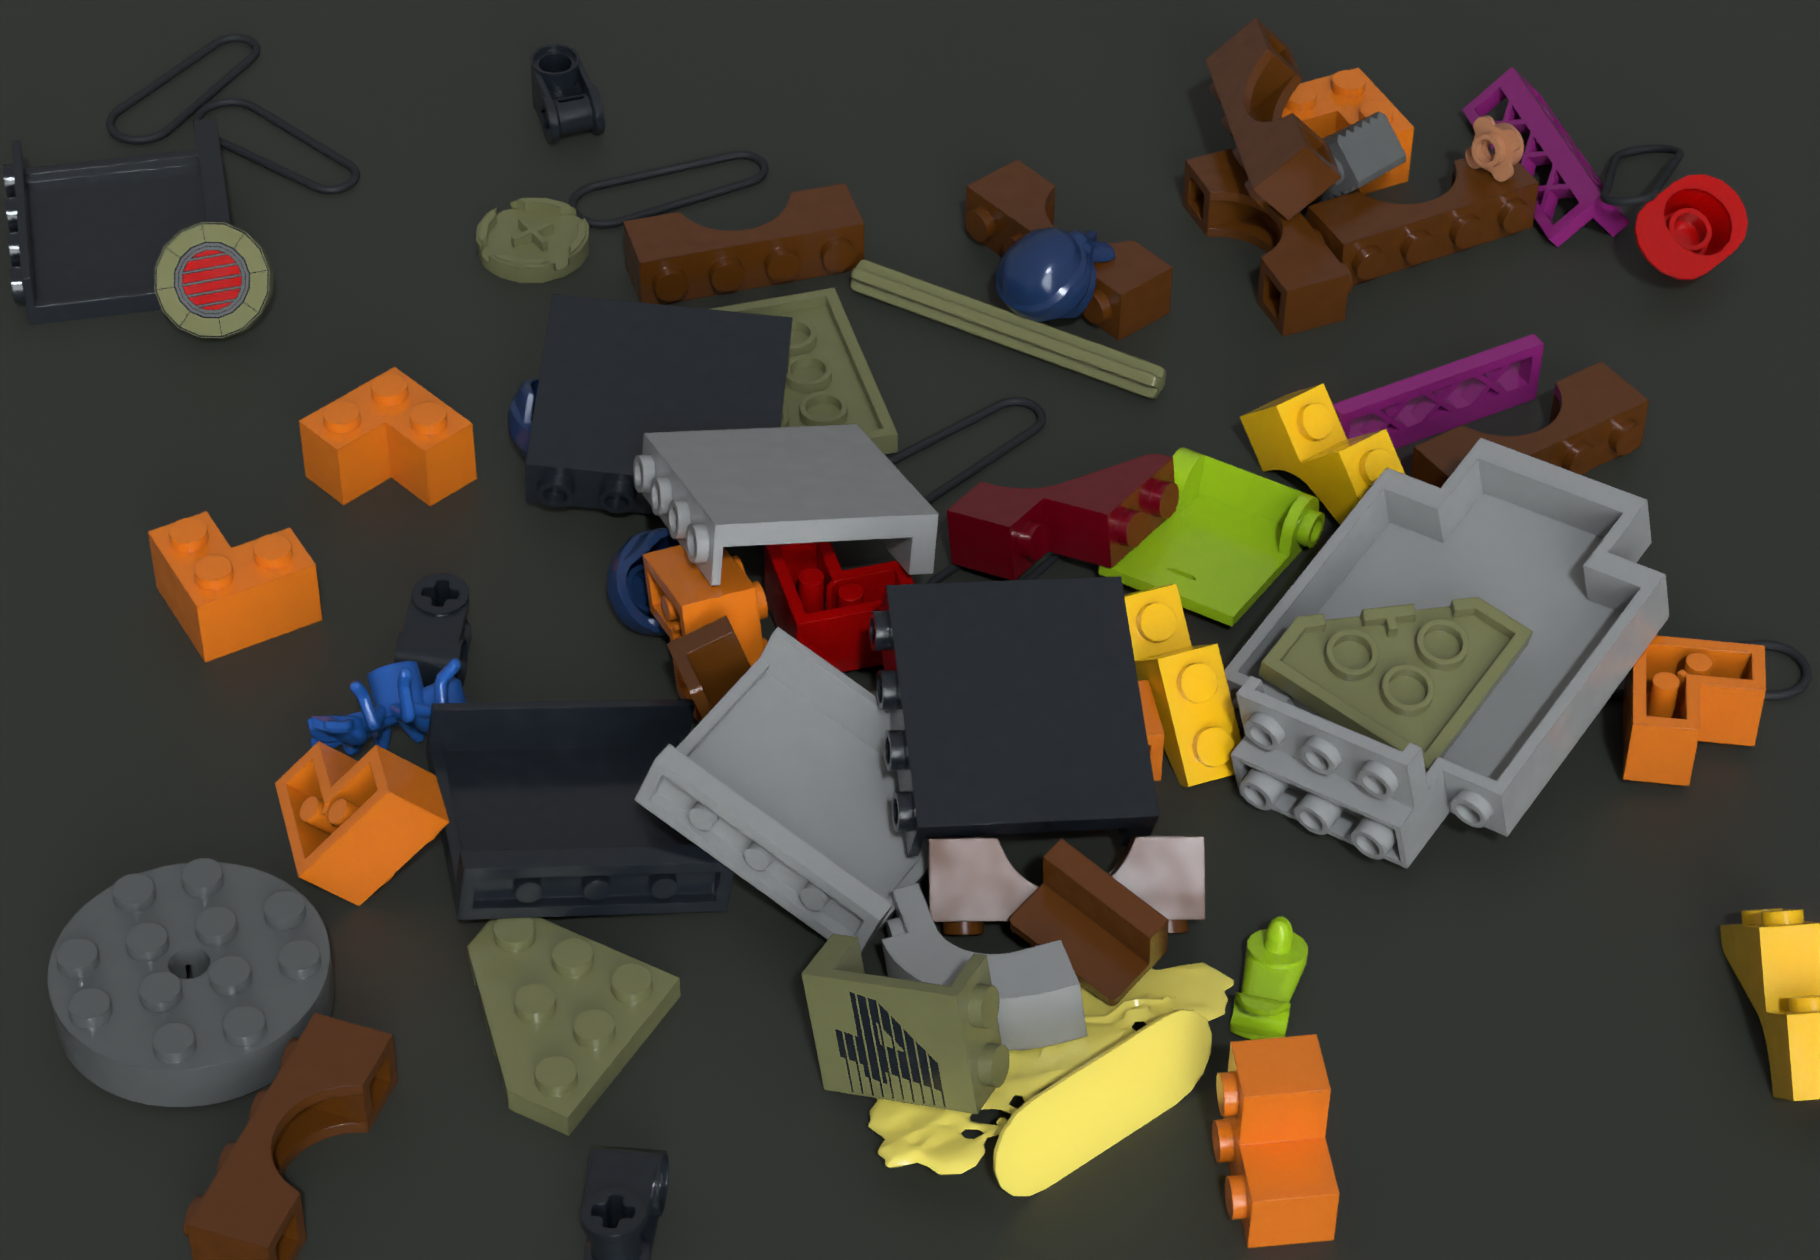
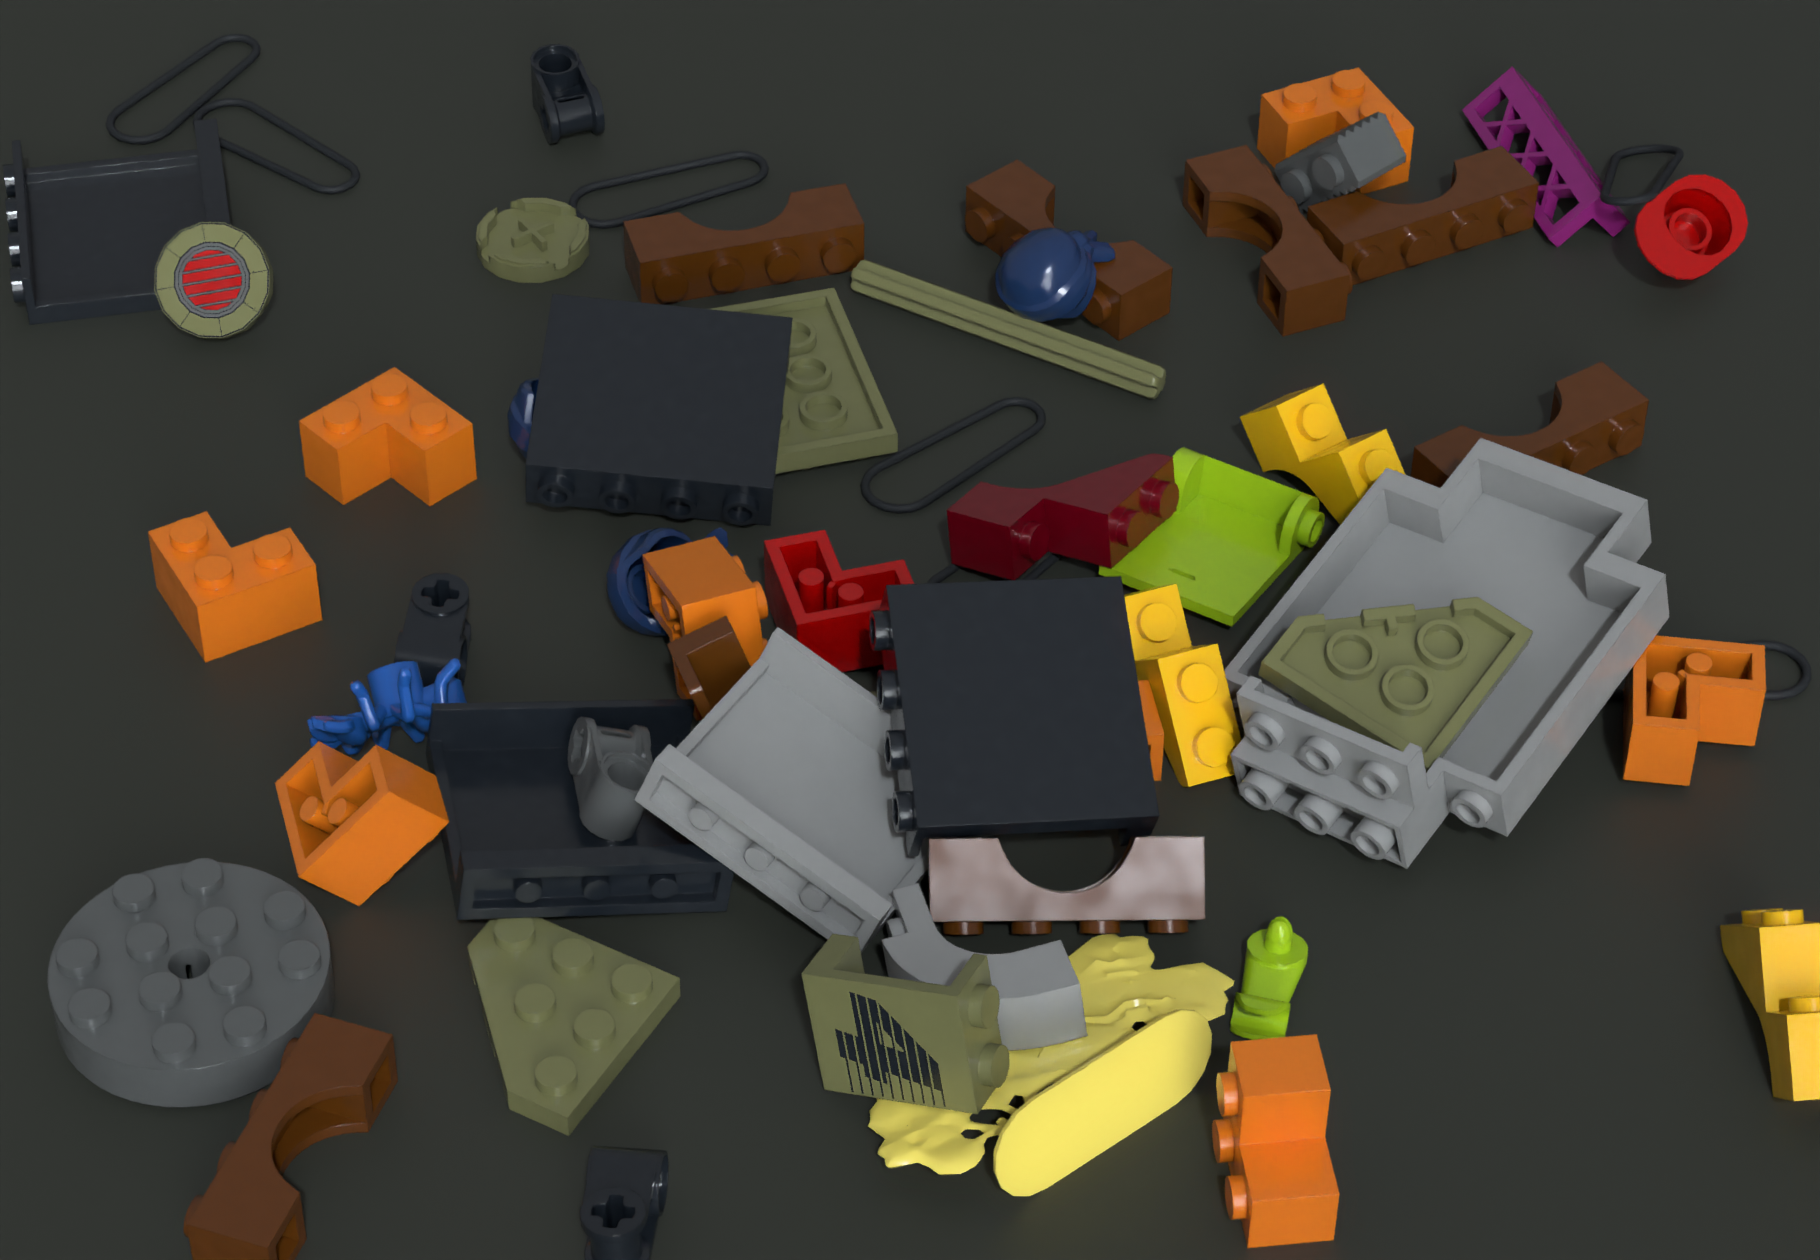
(607, 775): none -> dark grey piece
(782, 490): light grey panel -> none
(1101, 923): reddish brown panel -> none
(1281, 155): reddish brown arch -> none
(1447, 394): magenta fence -> none
(1507, 145): nougat plate -> none

